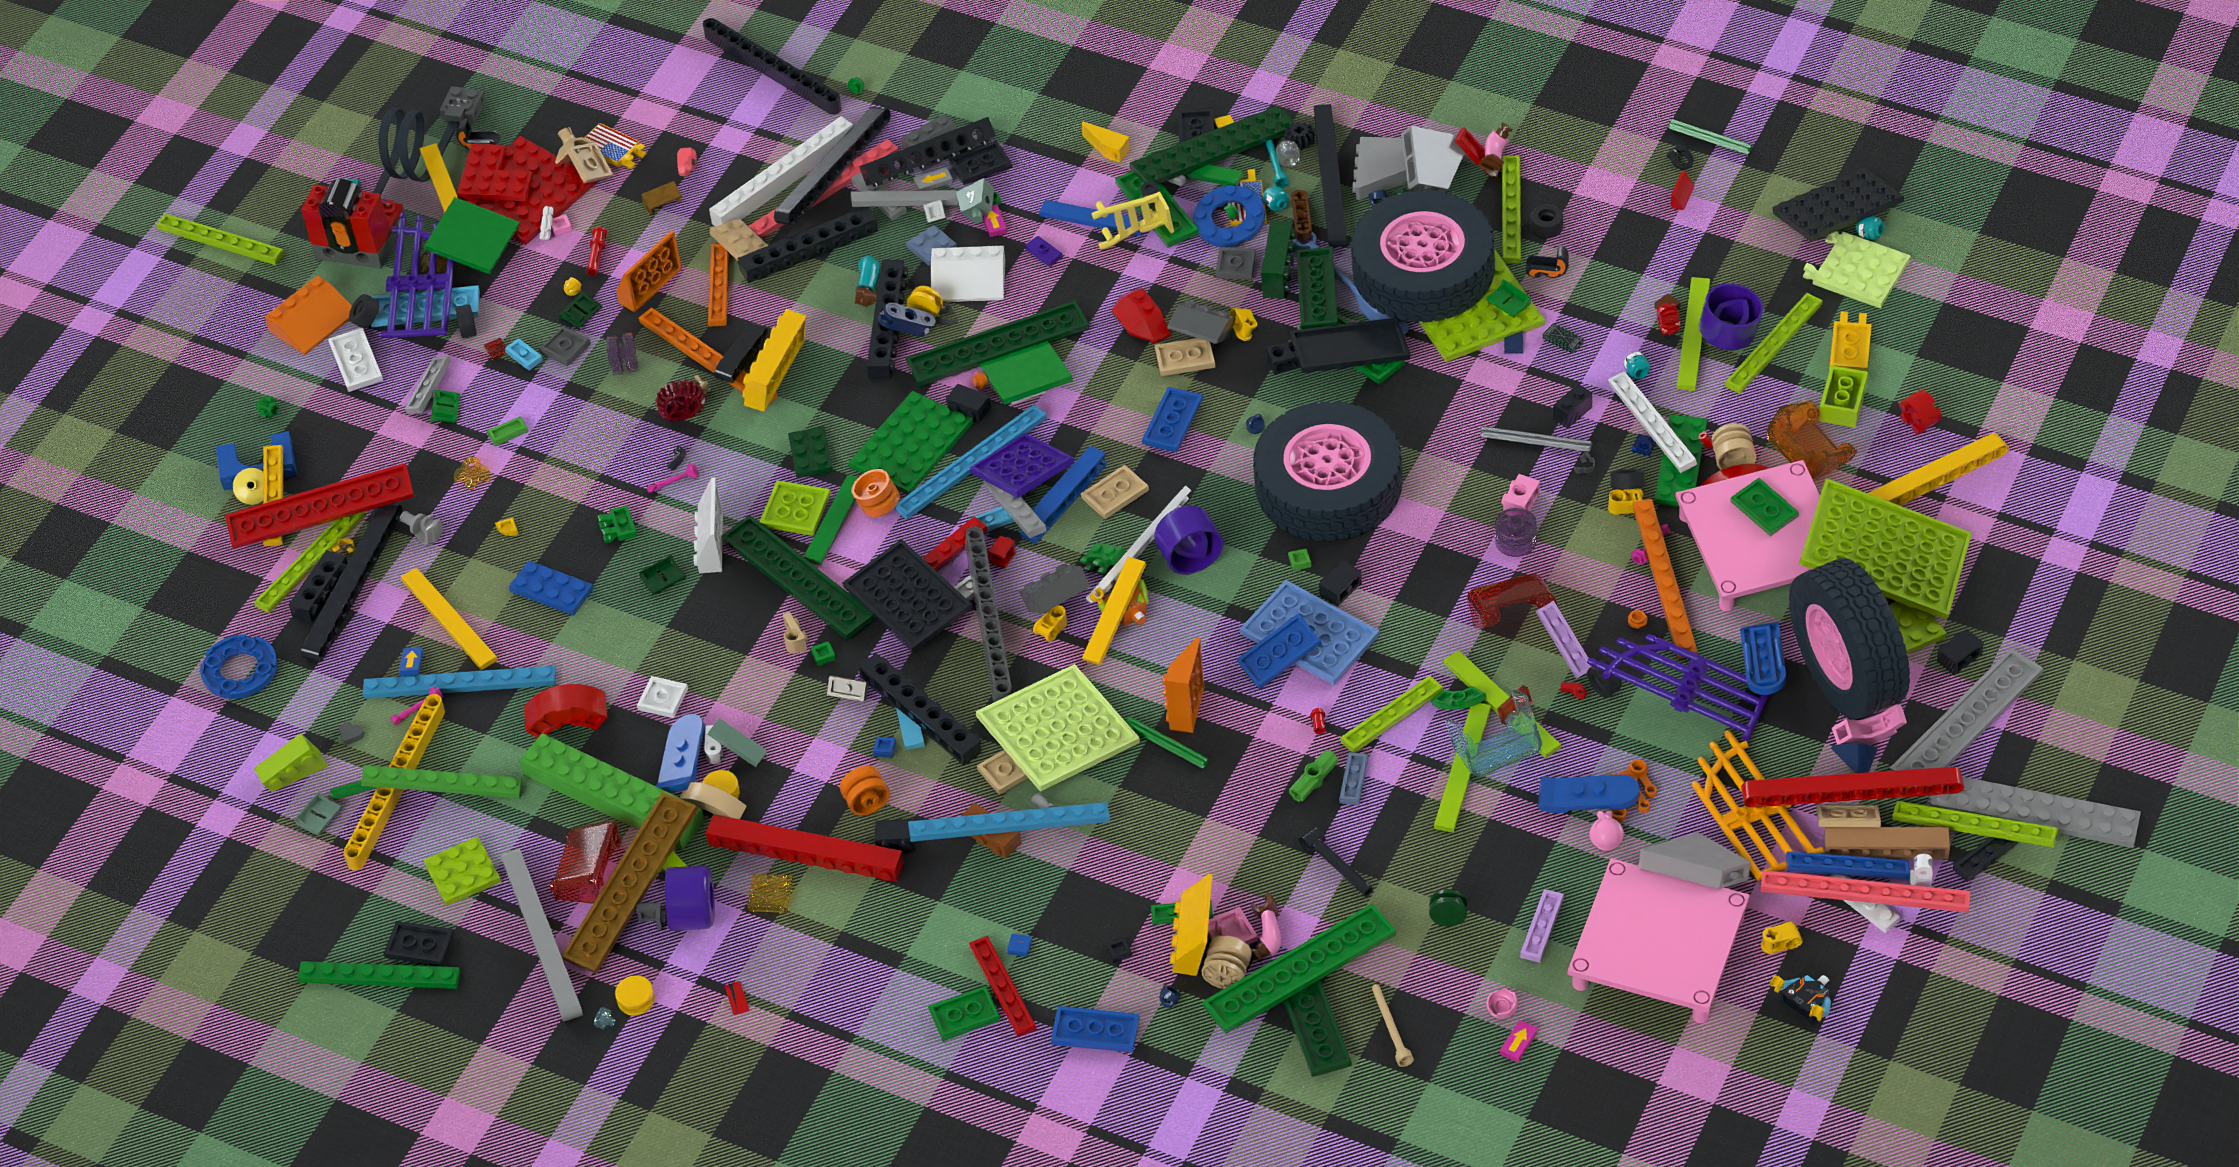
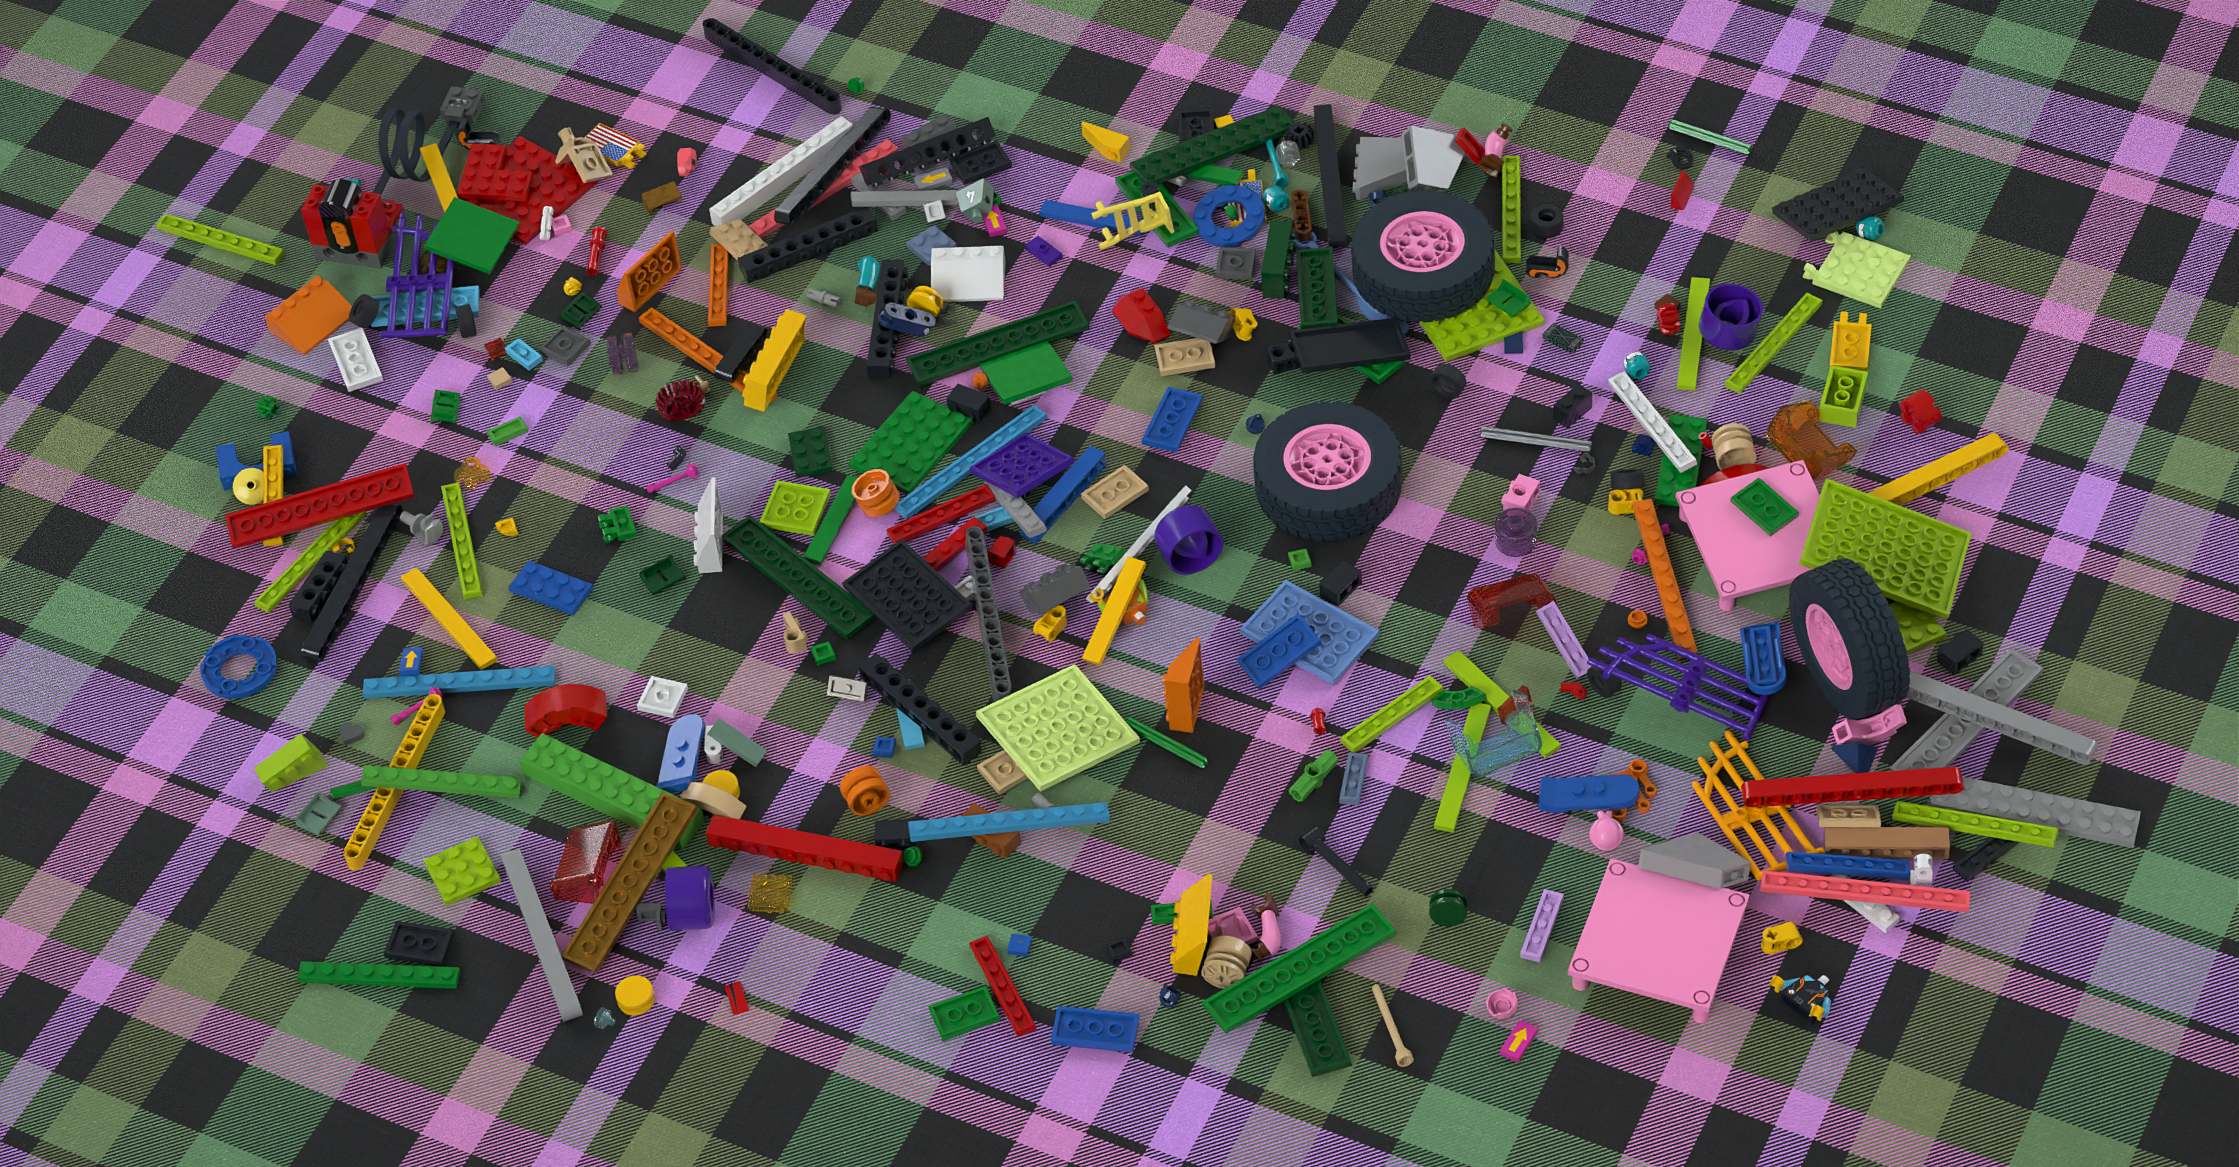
(427, 385): light grey plate -> none
(461, 541): none -> lime tile
(499, 378): none -> tan tile
(824, 298): none -> light grey pin
(912, 856): none -> green plate
(941, 514): none -> red plate
(1443, 388): none -> black tyre
(2001, 719): none -> light grey beam

